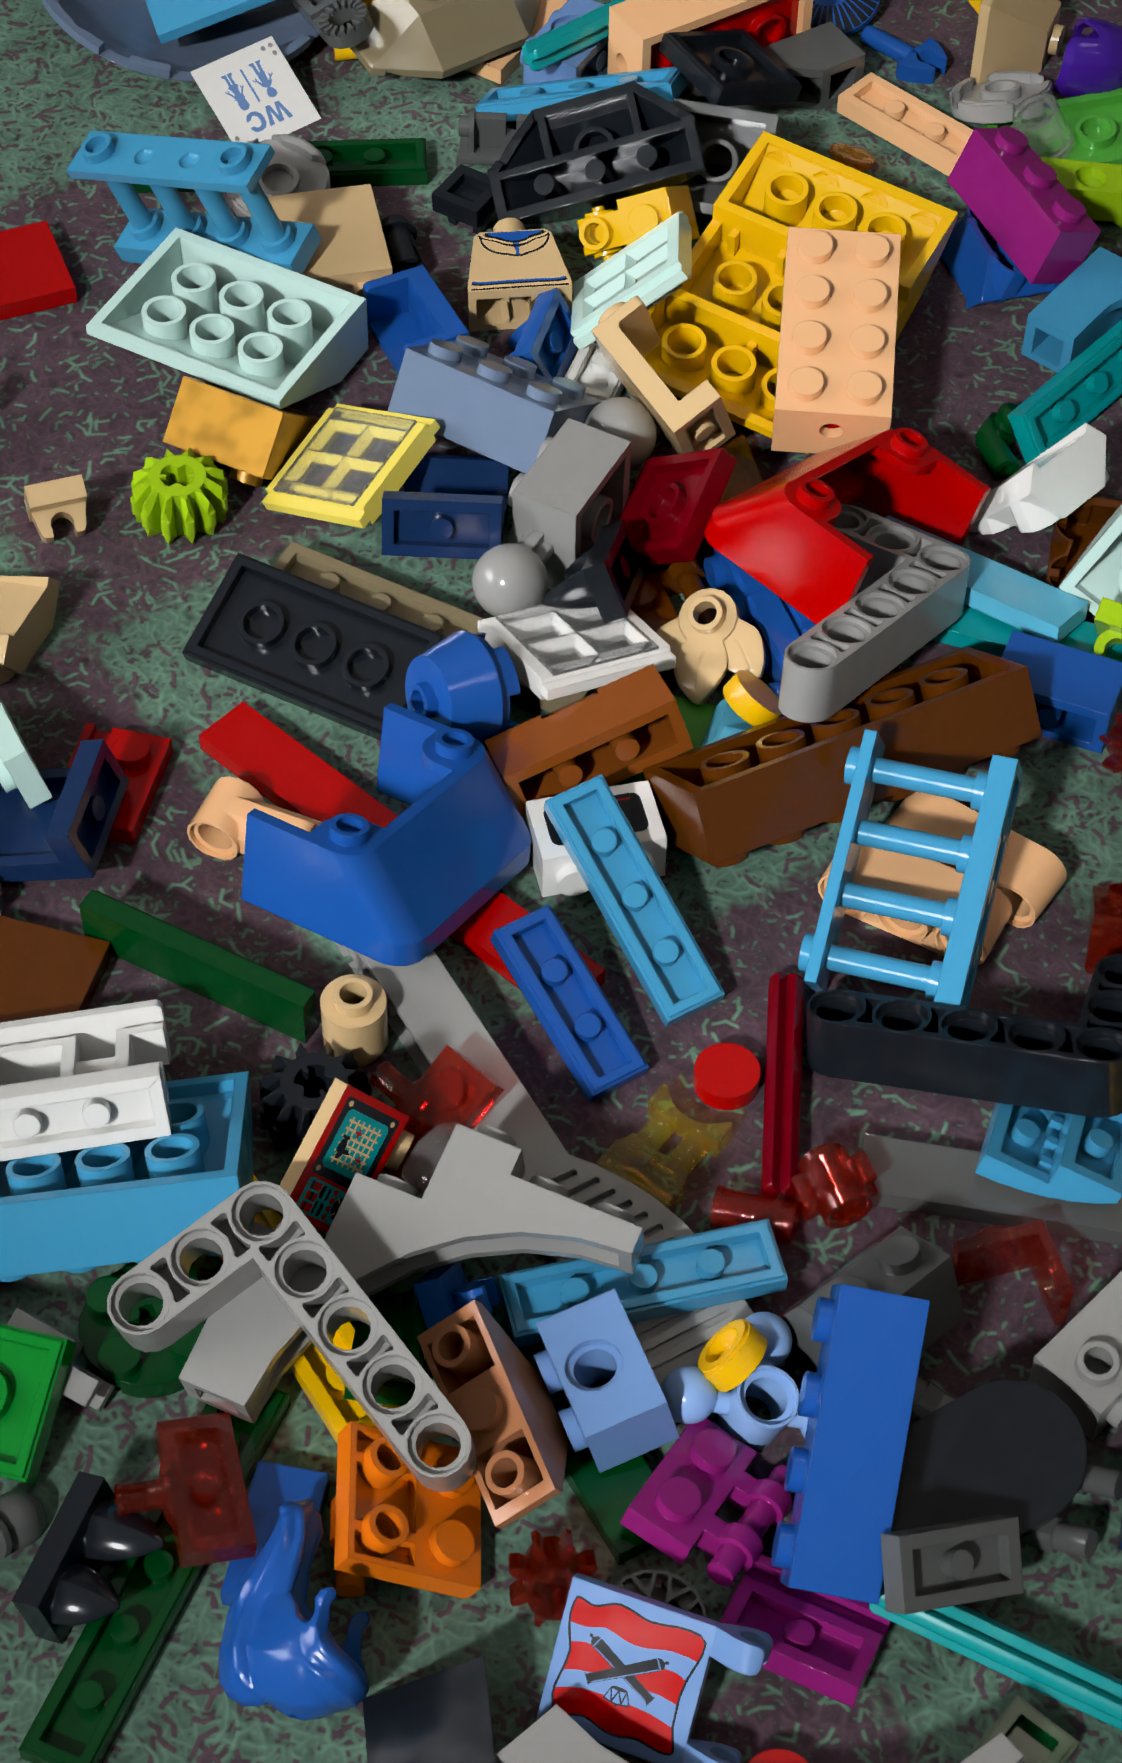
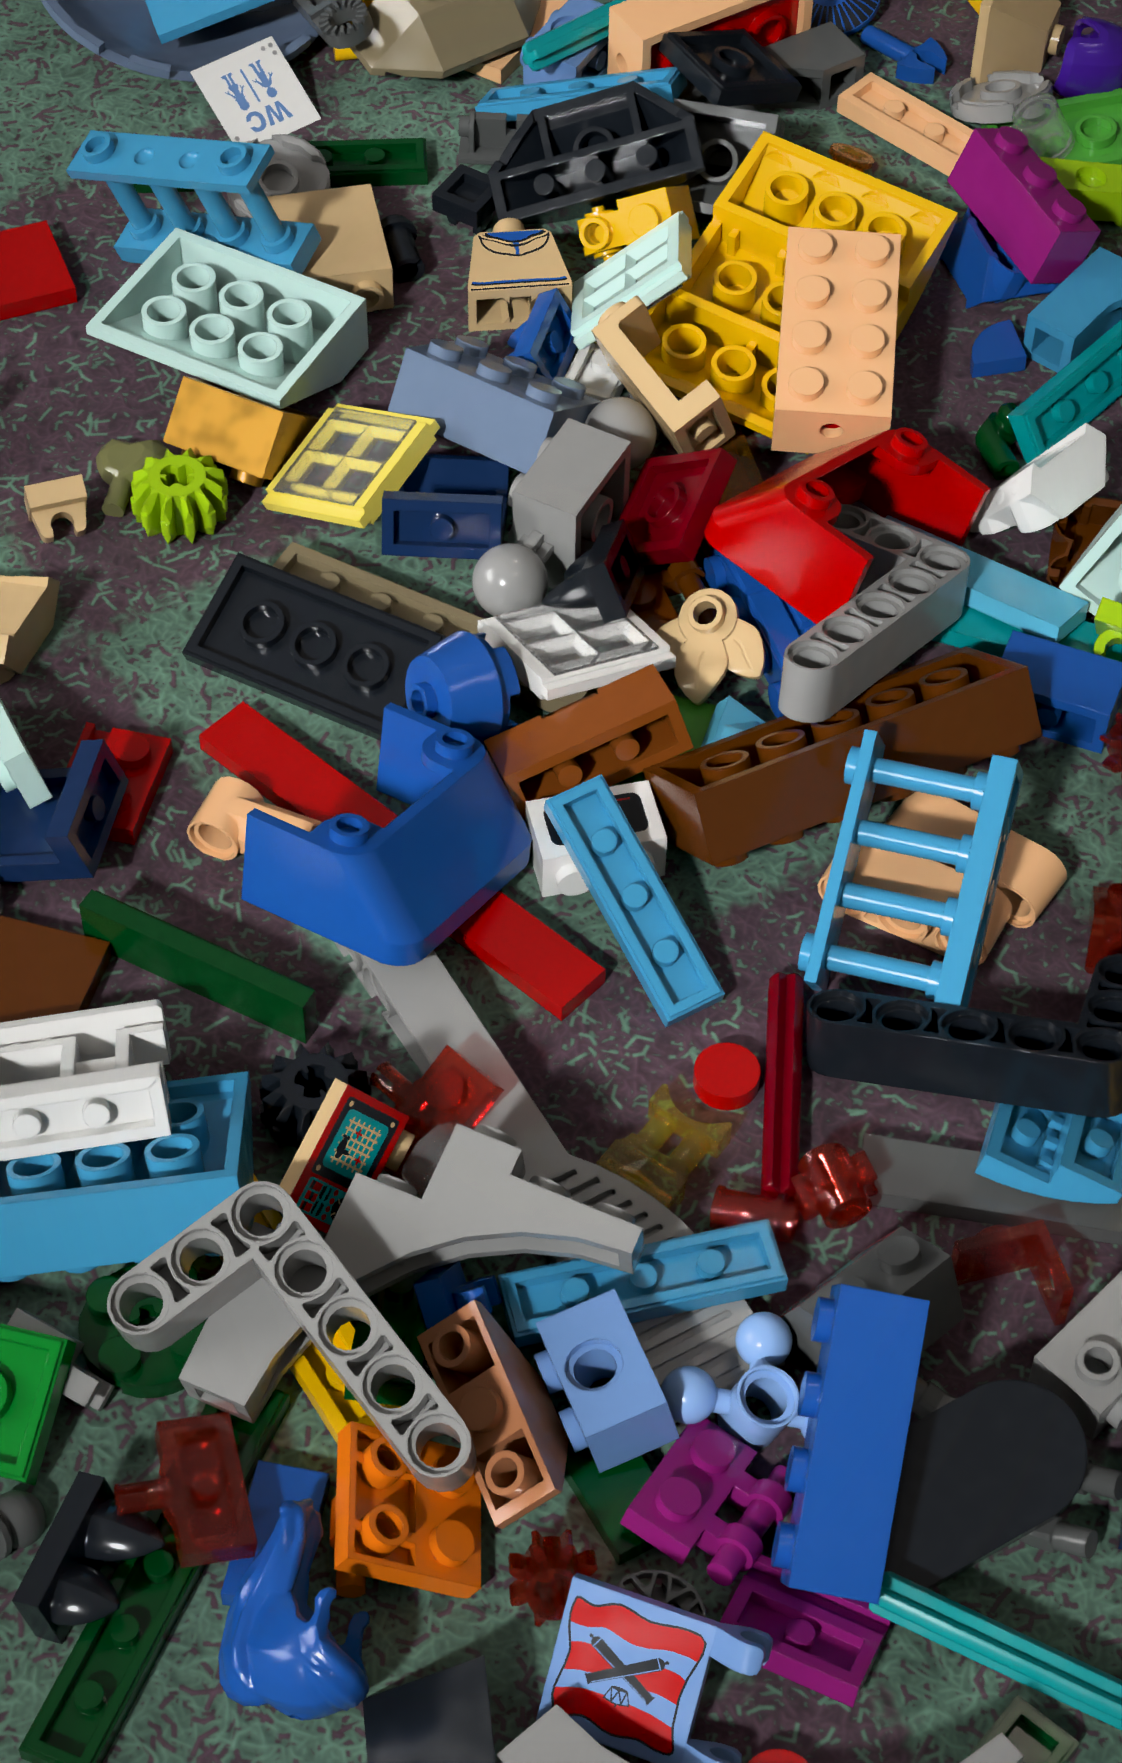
(116, 466): none -> olive rock
(355, 1017): tan brick -> none
(408, 312): blue panel -> none
(569, 1003): blue tile -> none
(732, 1354): yellow tile -> none
(751, 698): yellow tile -> none
(951, 1564): dark grey plate -> none
(997, 351): none -> blue tile

